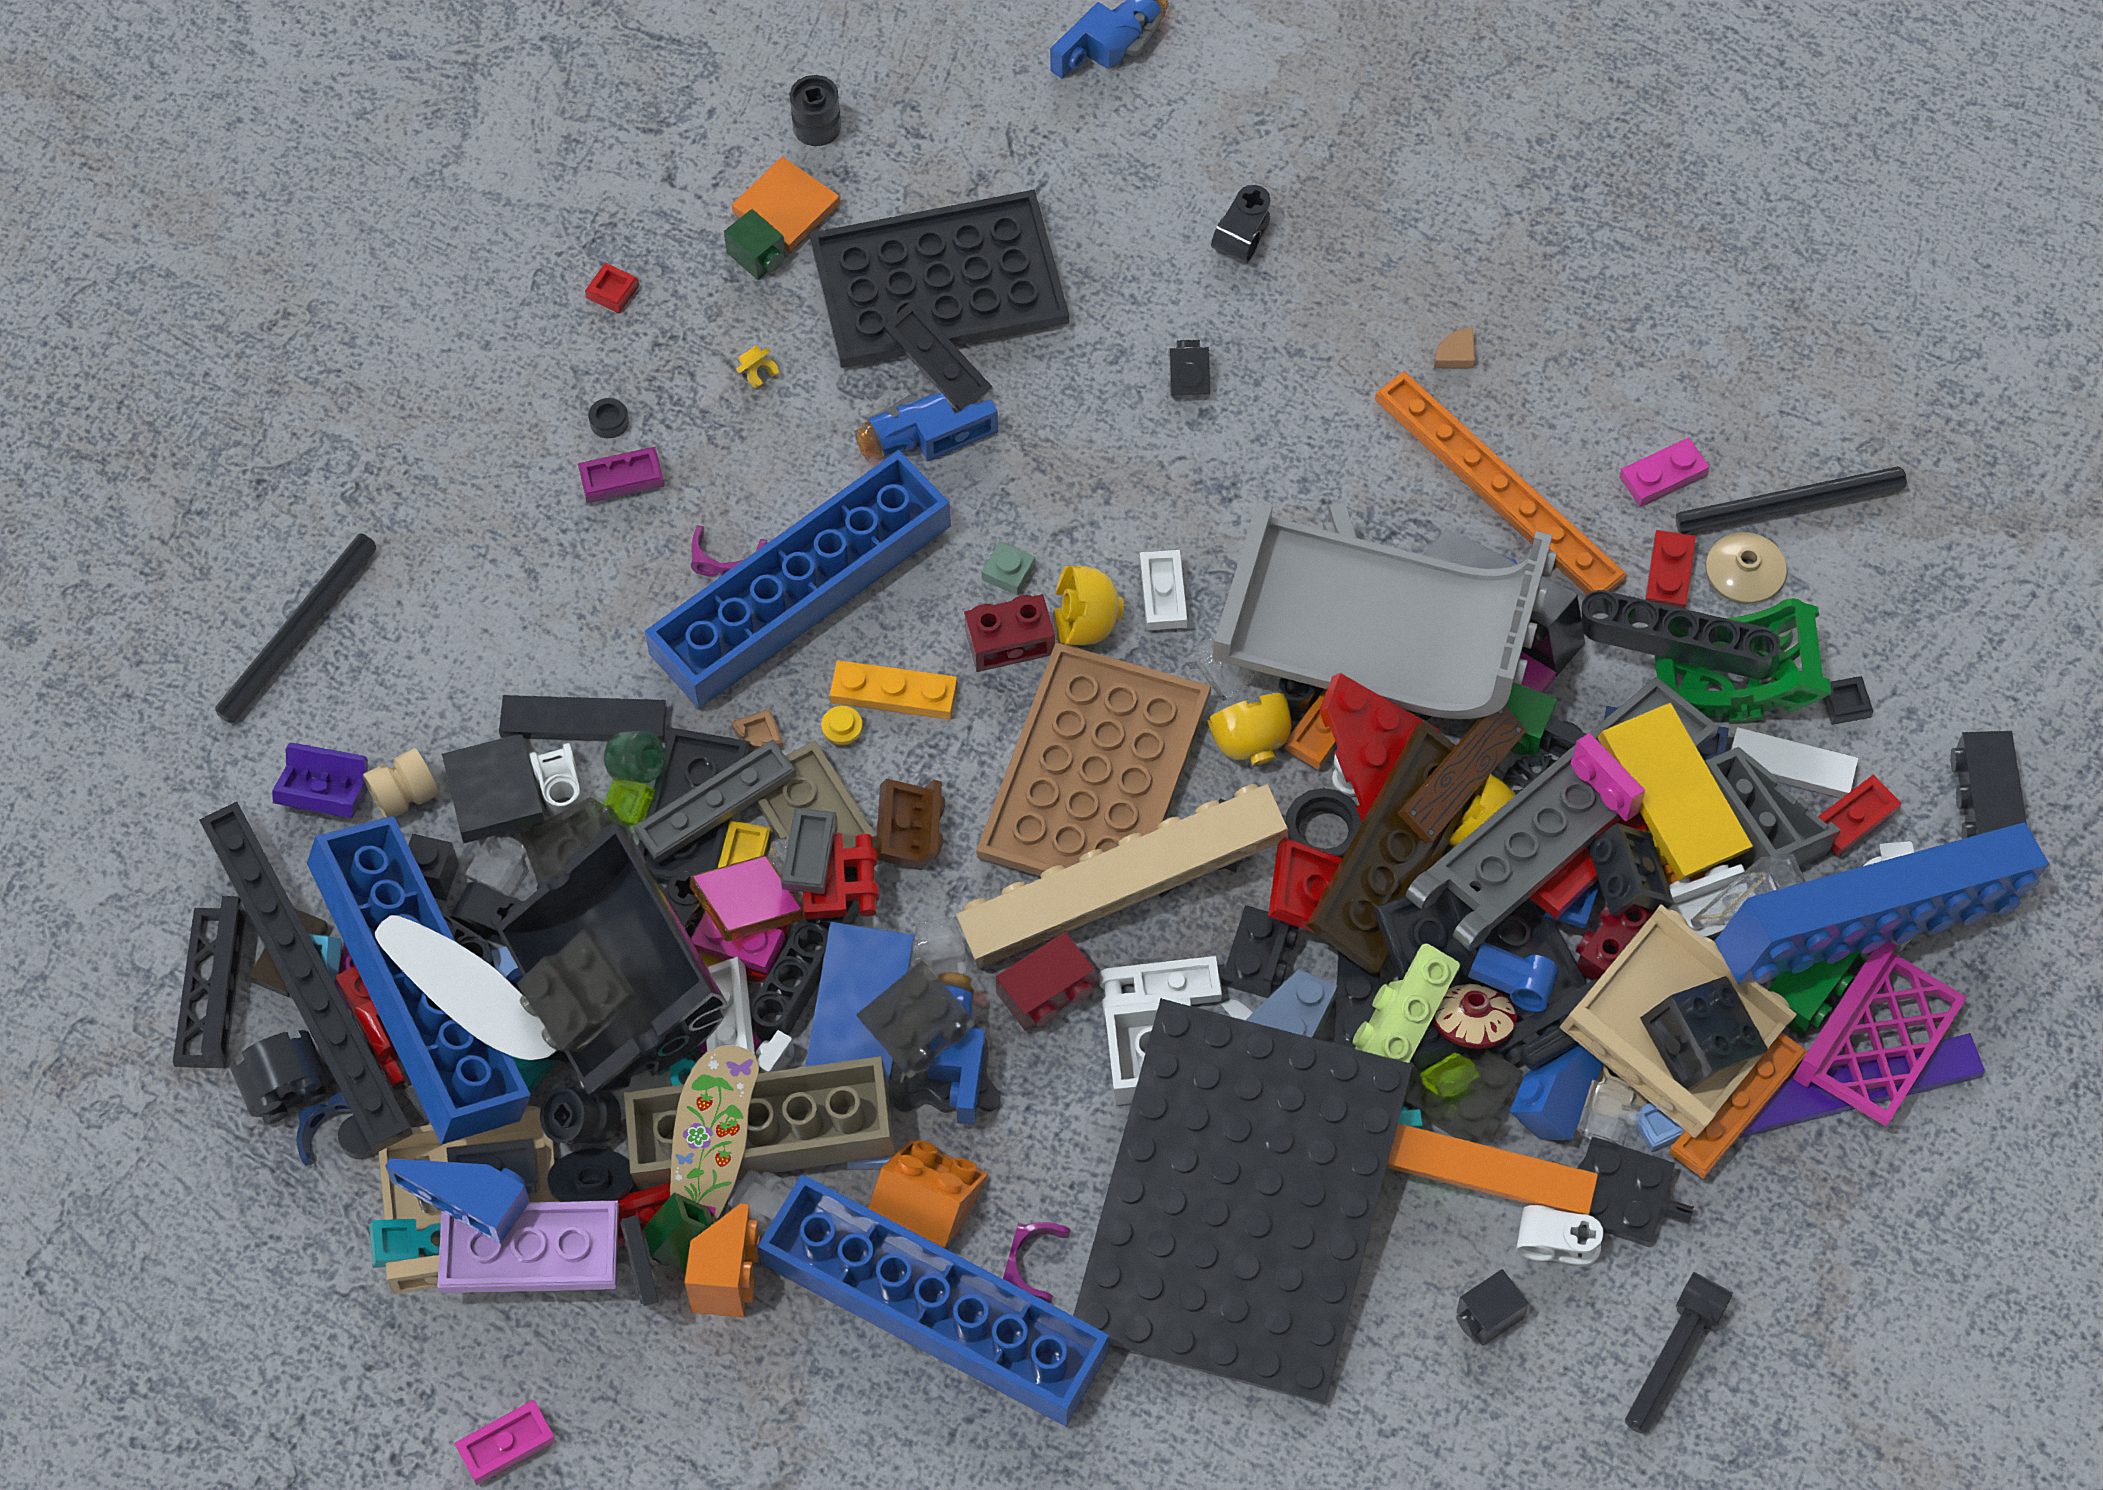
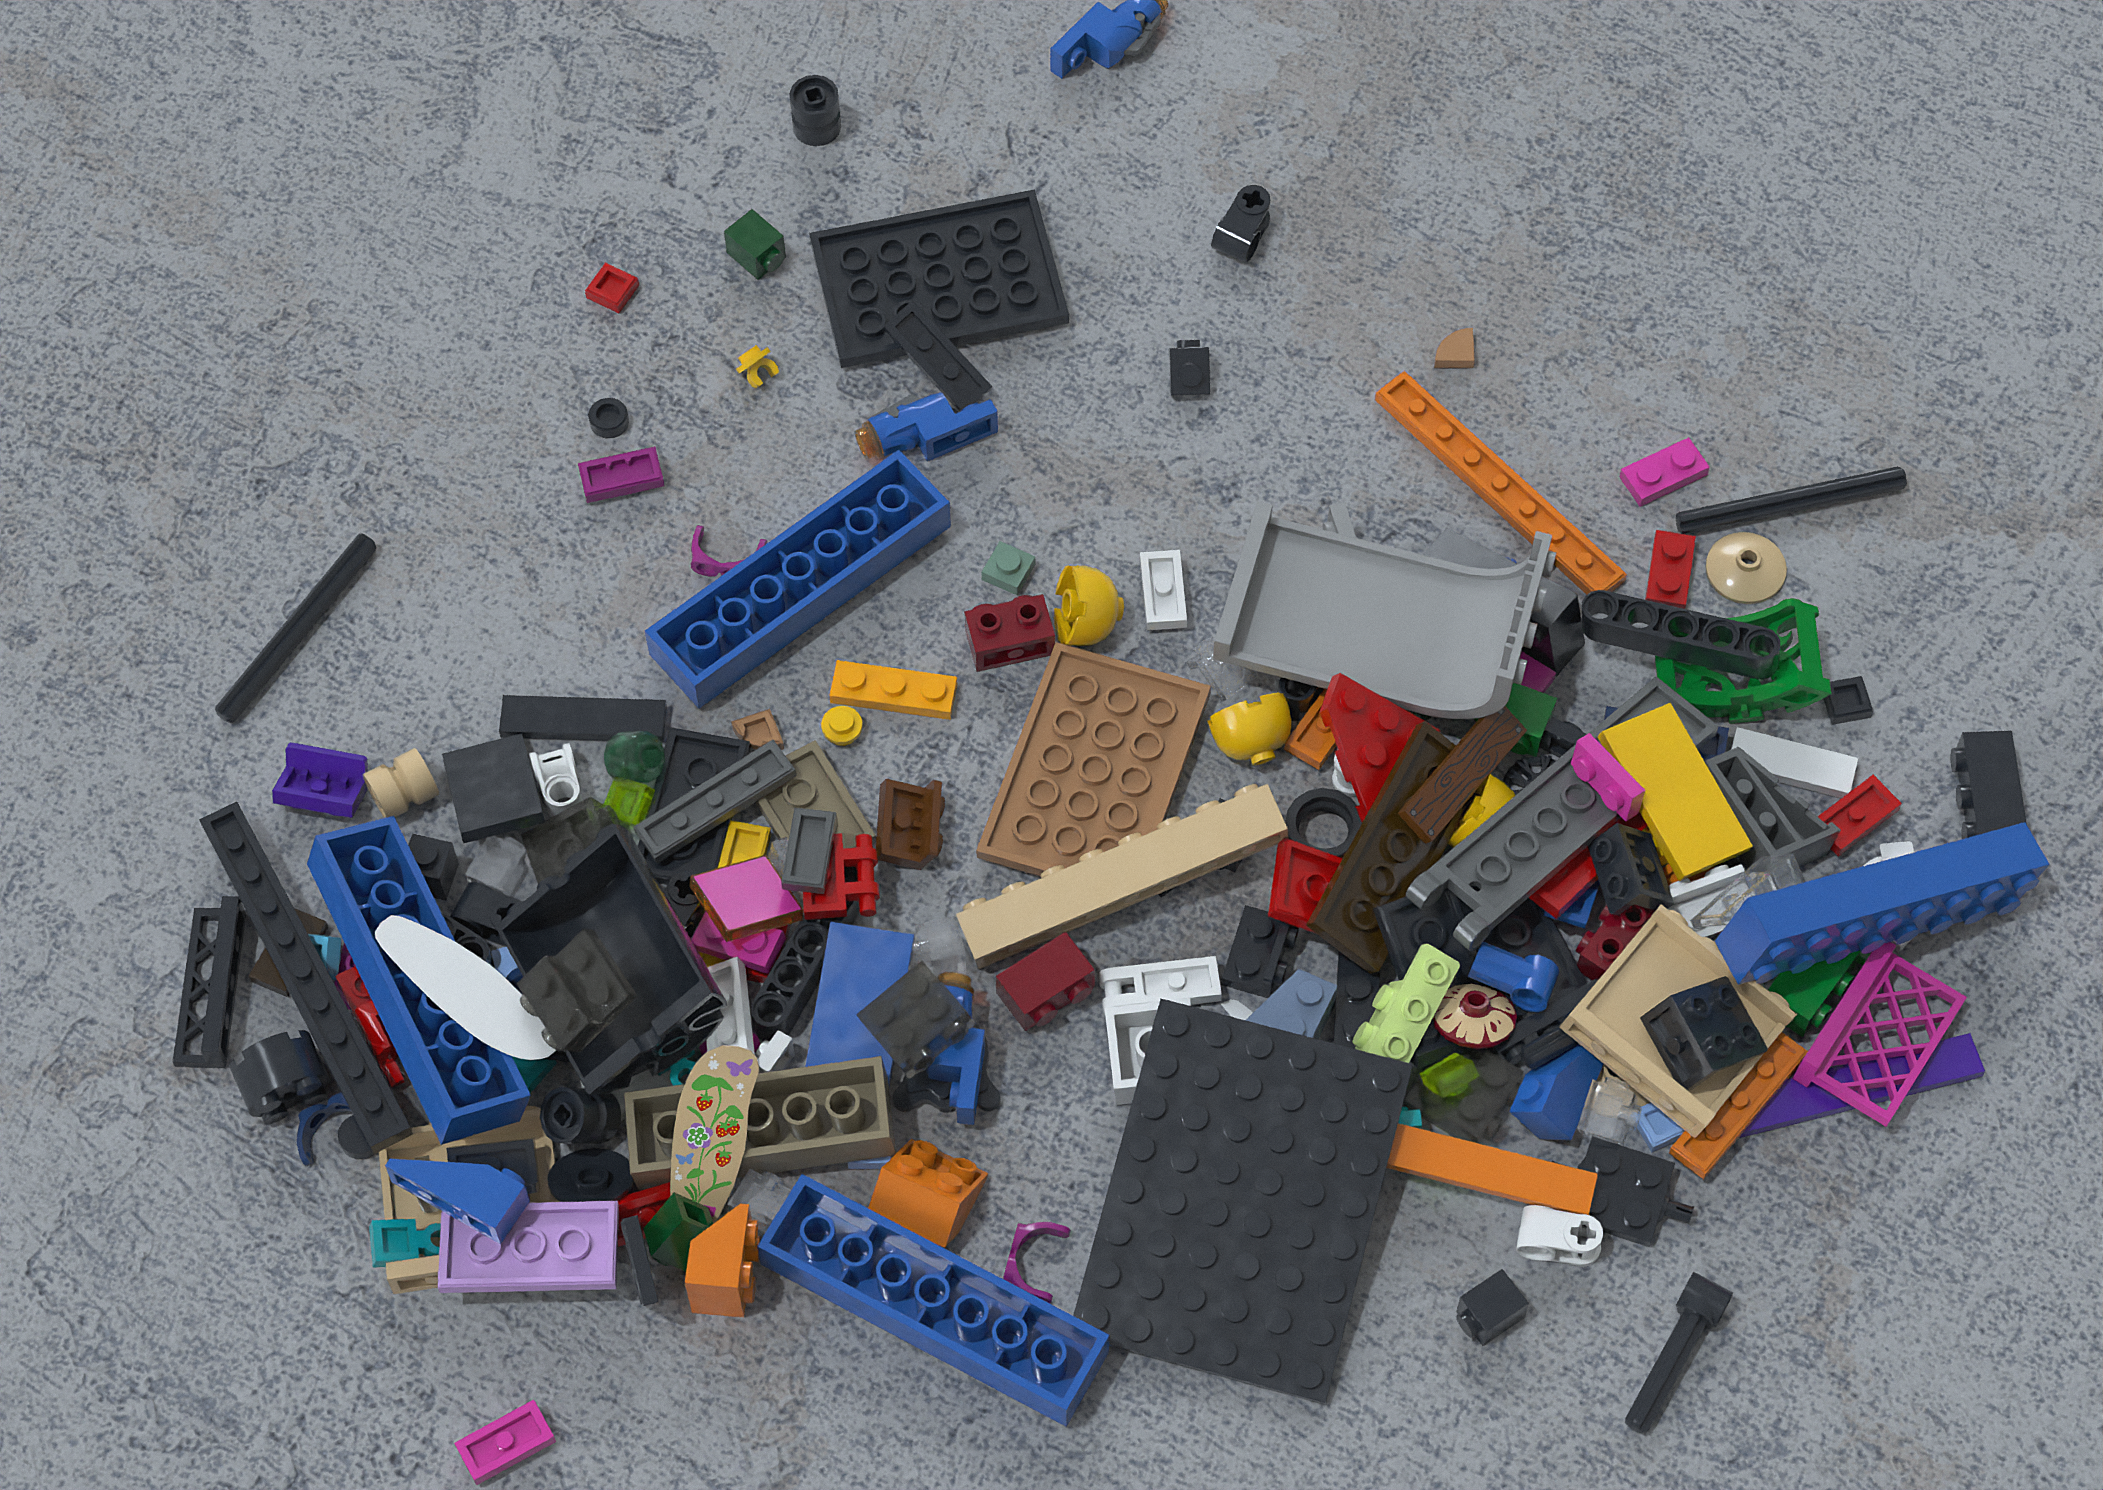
(788, 201): orange tile -> none

